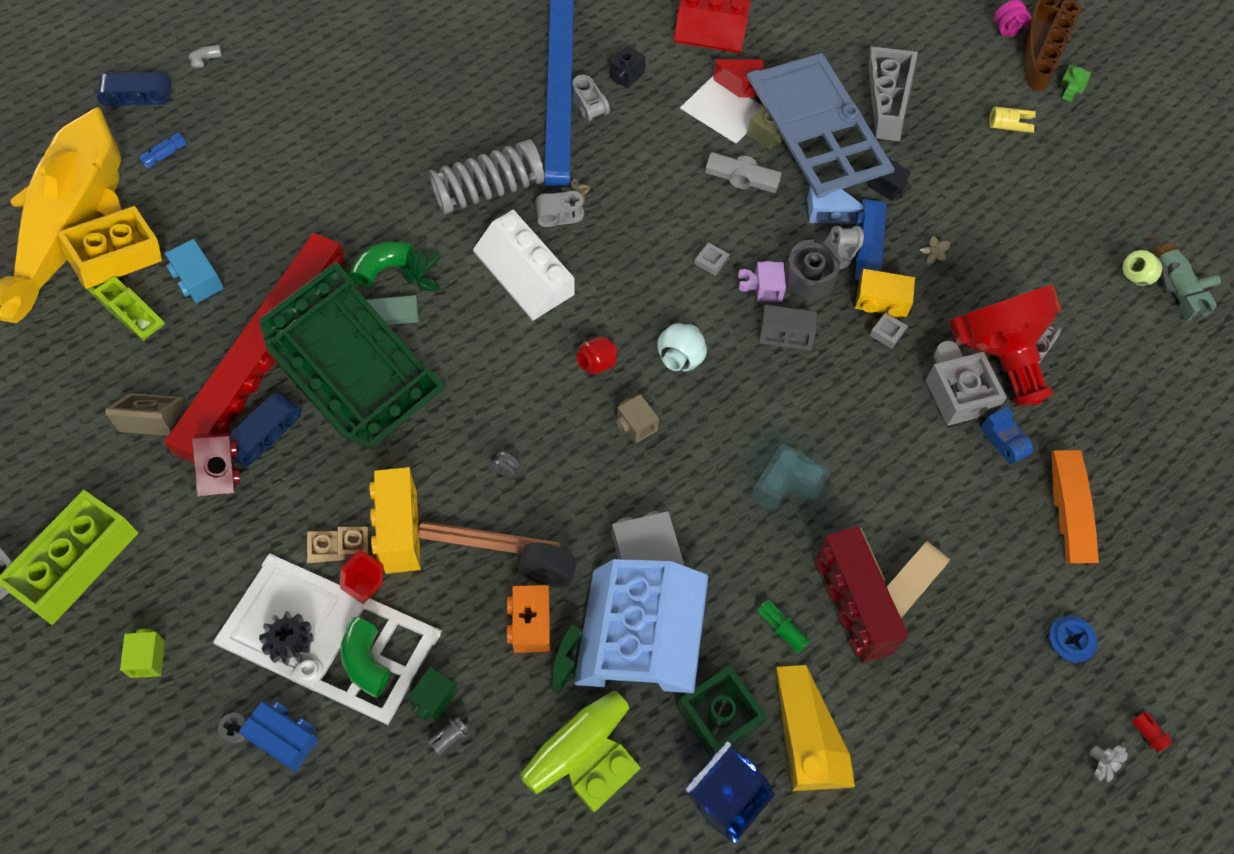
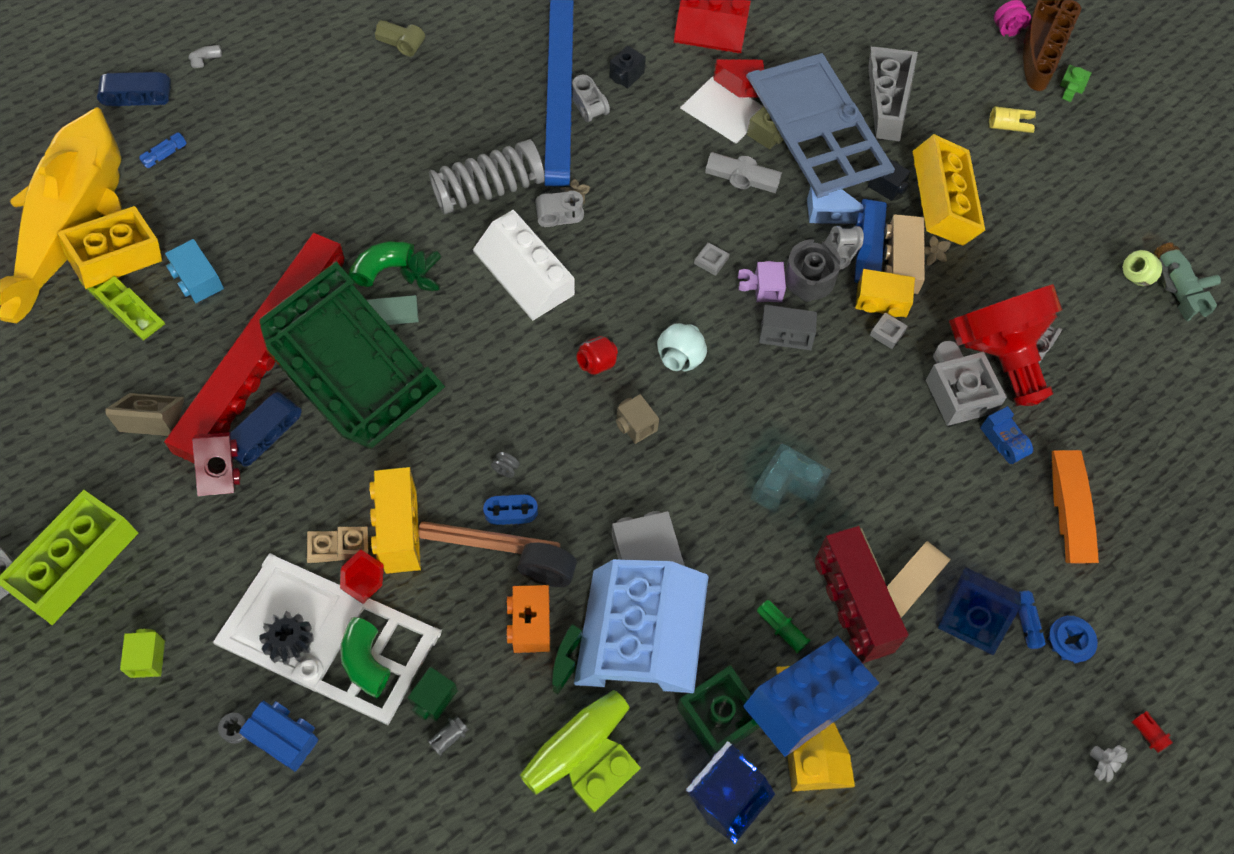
(405, 39): none -> olive piece
(508, 508): none -> blue beam
(810, 695): none -> blue brick
(905, 248): none -> tan brick
(948, 190): none -> yellow brick
(980, 611): none -> clear blue slope
(1030, 621): none -> blue axle

